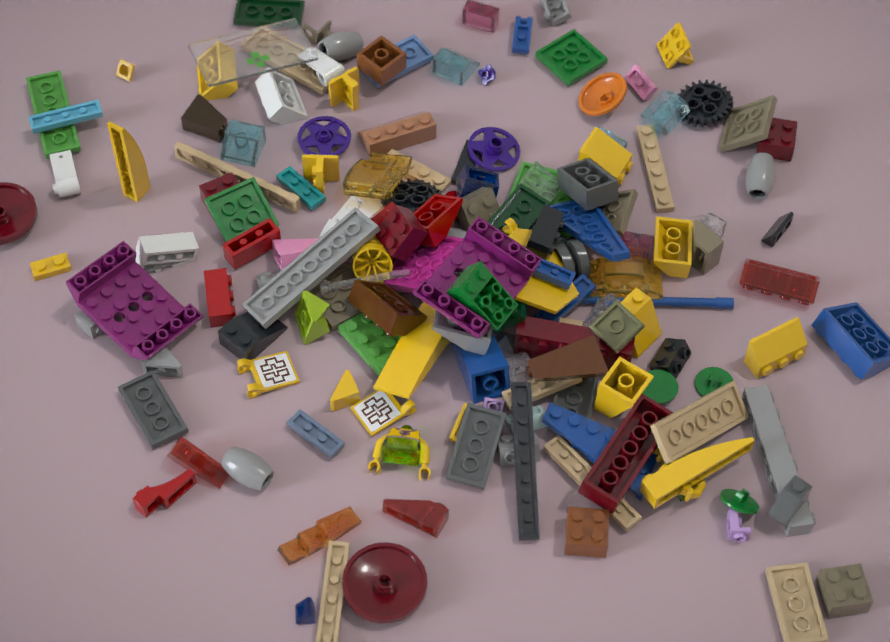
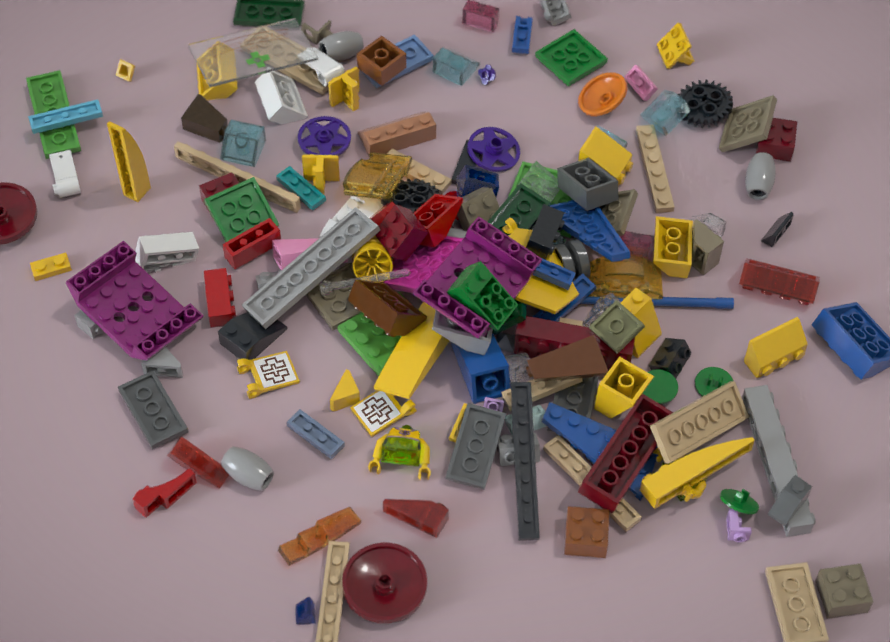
(311, 317): lime slope -> none

